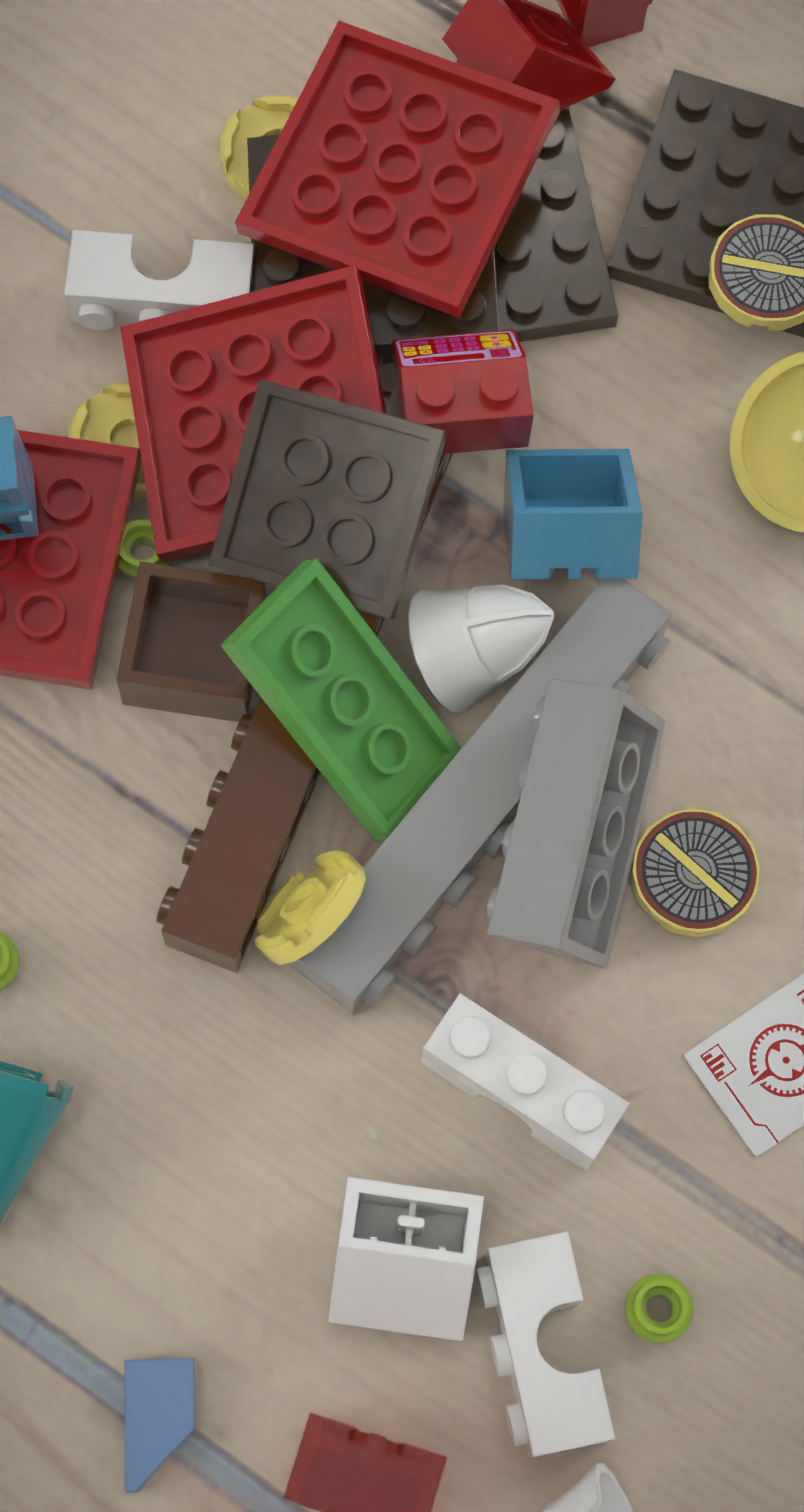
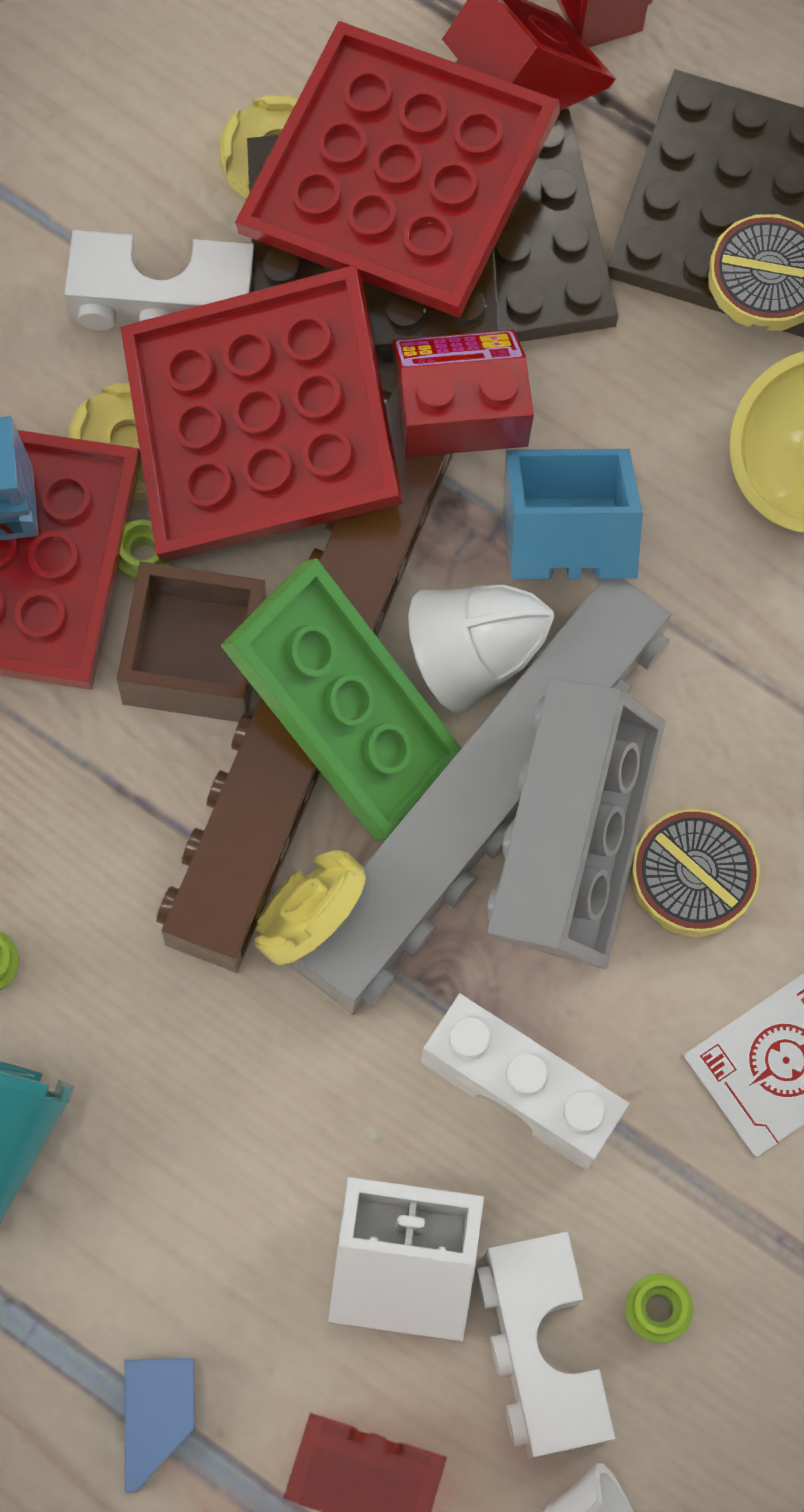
(328, 488): dark brown plate -> none

